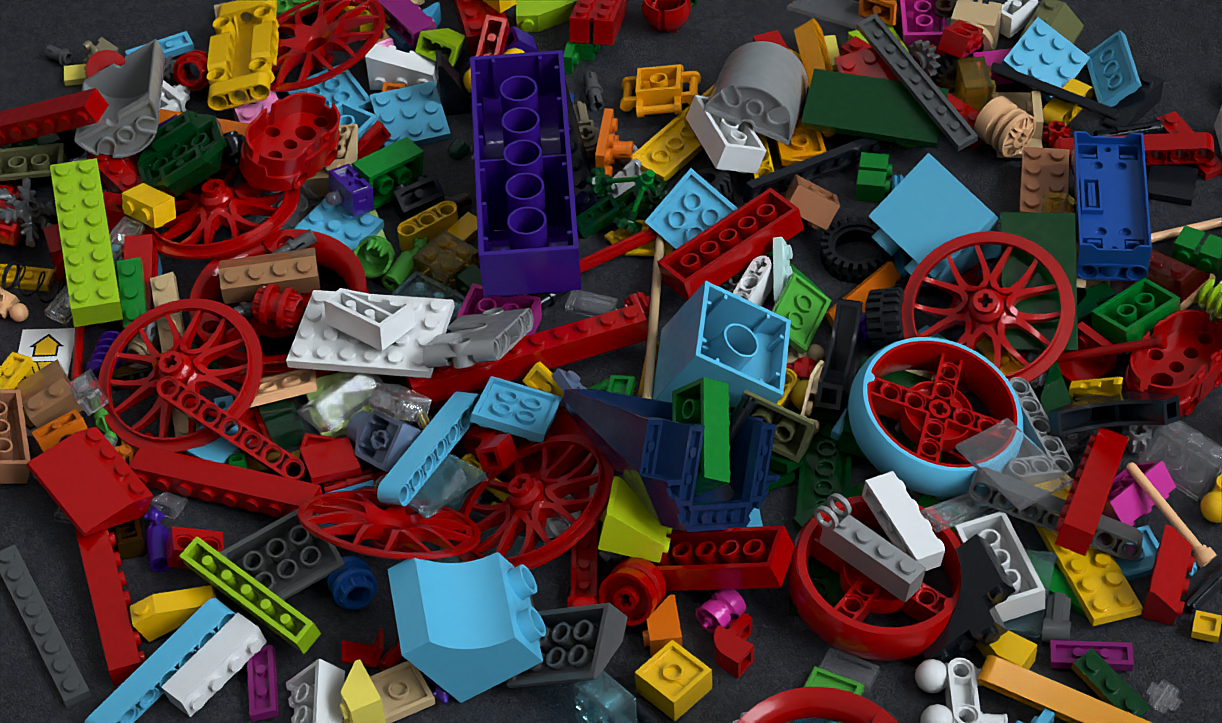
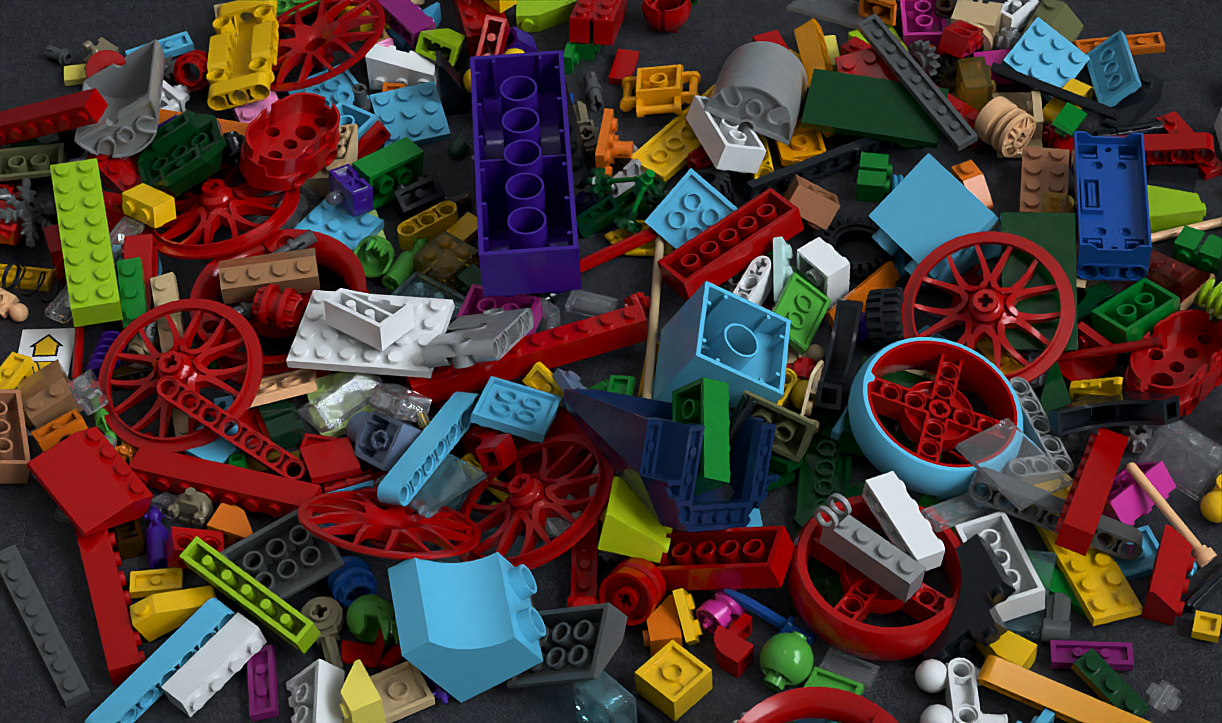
(155, 581): none -> yellow plate
(193, 508): none -> dark tan piece
(232, 522): none -> orange slope
(329, 620): none -> dark tan piece
(360, 96): none -> dark grey pin
(368, 615): none -> bright green helmet
(550, 314): none -> clear slope
(623, 65): none -> red tile
(685, 606): none -> yellow wing
(699, 160): none -> red gear
(772, 617): none -> blue sword
(786, 660): none -> bright green brick
(825, 269): none -> white brick
(973, 180): none -> orange slope
(1007, 38): none -> light grey gear
(1069, 120): none -> green slope
(1138, 43): none -> orange tile
(1173, 208): none -> lime slope

